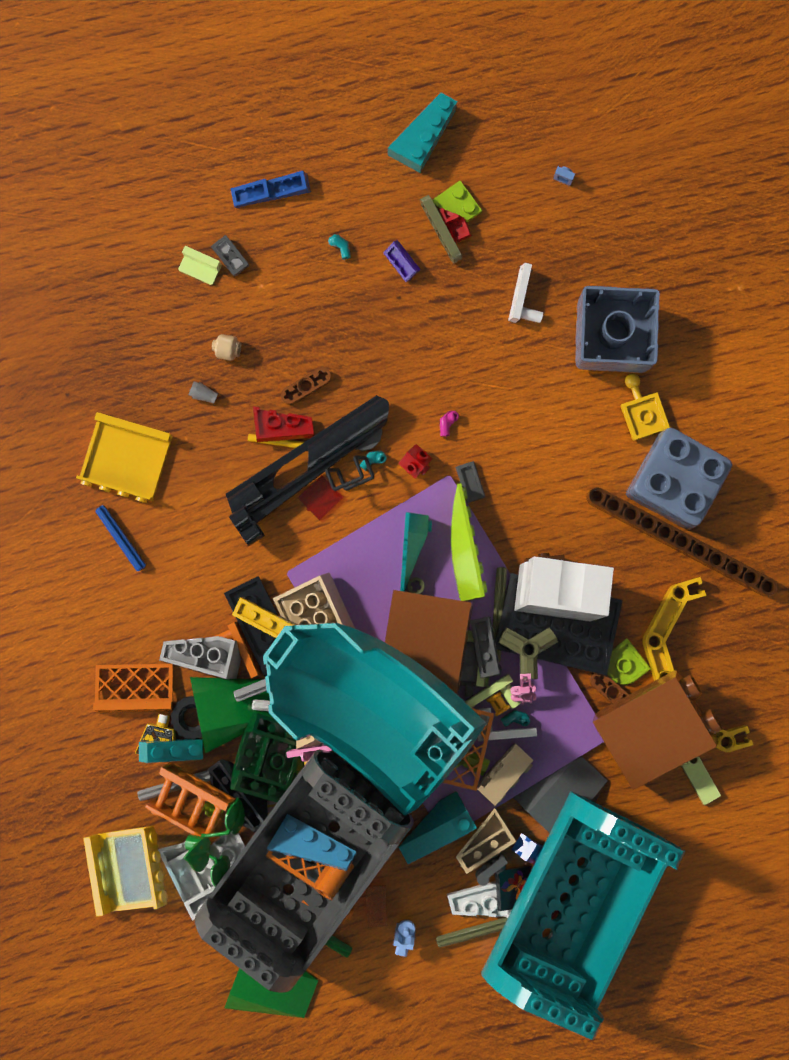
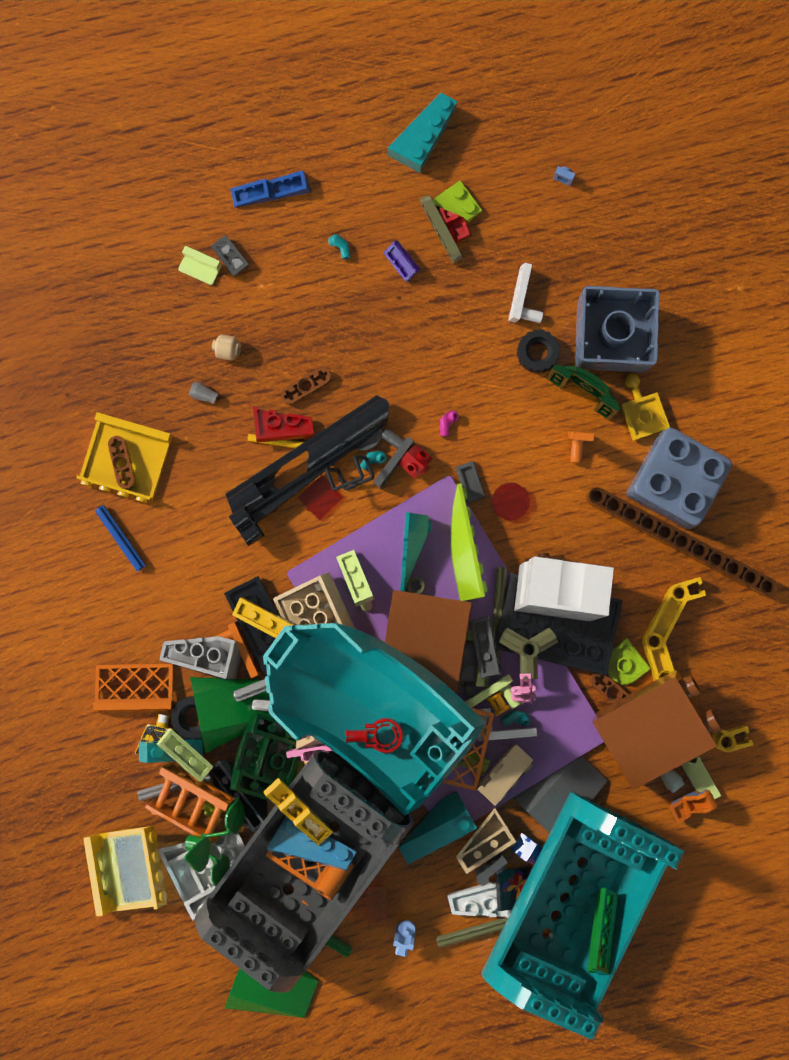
(123, 448): none -> dark orange beam
(184, 755): none -> yellowish green piece
(298, 811): none -> yellow slope
(356, 580): none -> yellowish green piece
(363, 735): none -> red pin
(403, 447): none -> dark grey piece
(510, 501): none -> clear red tile
(542, 337): none -> black tyre
(577, 444): none -> orange piece
(589, 382): none -> dark green slope
(602, 931): none -> green fence
(672, 781): none -> light aqua cone
(692, 803): none -> orange animal

